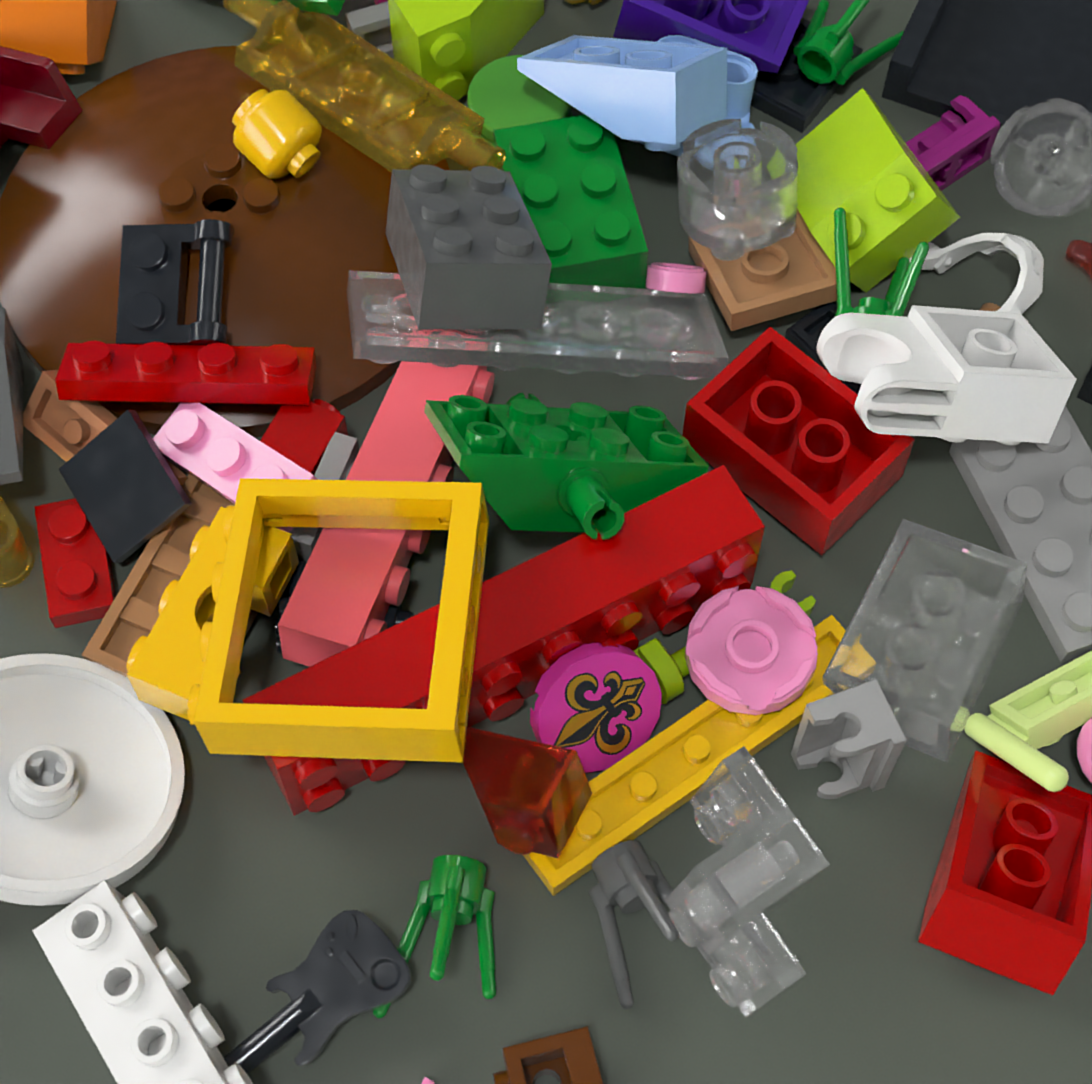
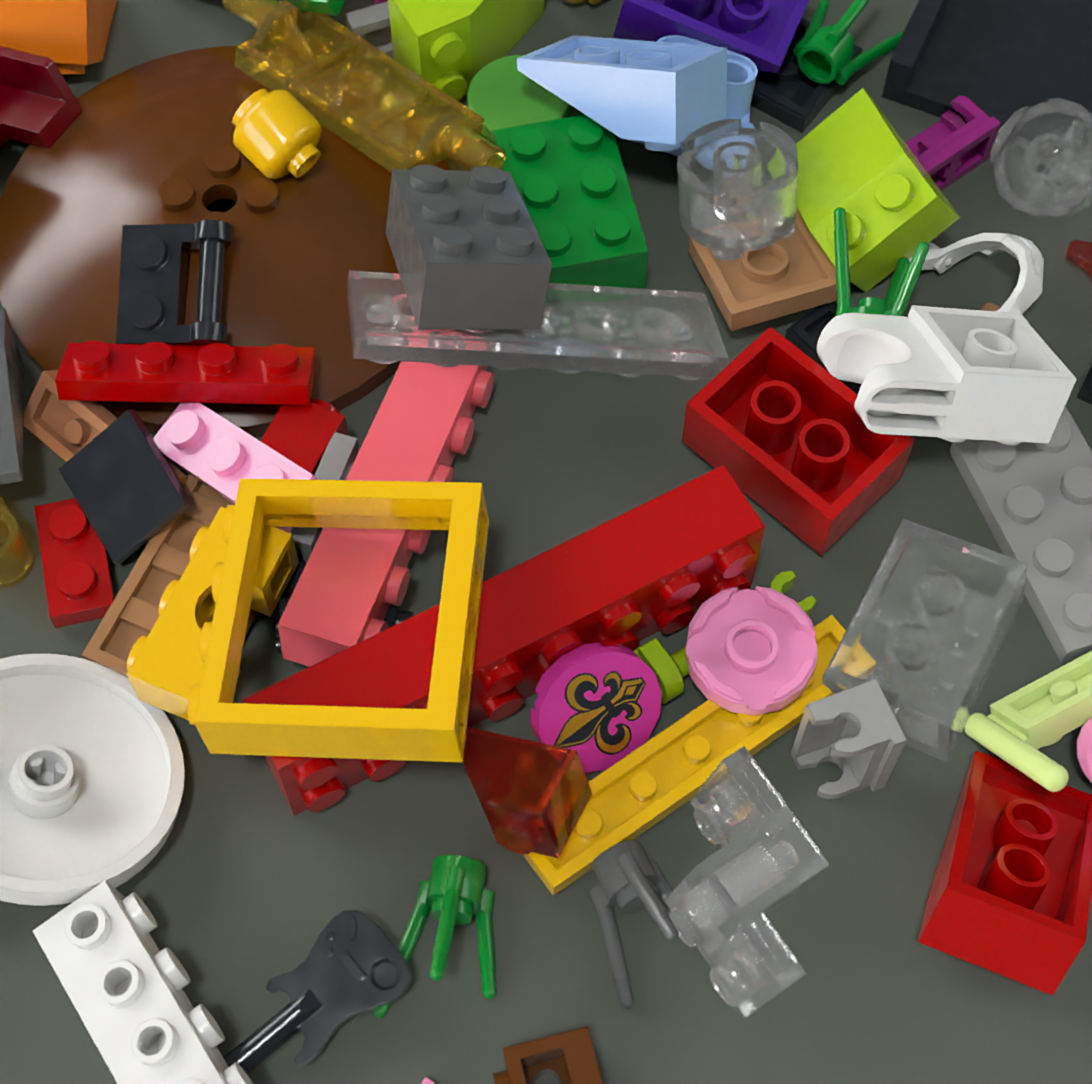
(564, 464): green slope -> none
(676, 278): bright pink tile -> none

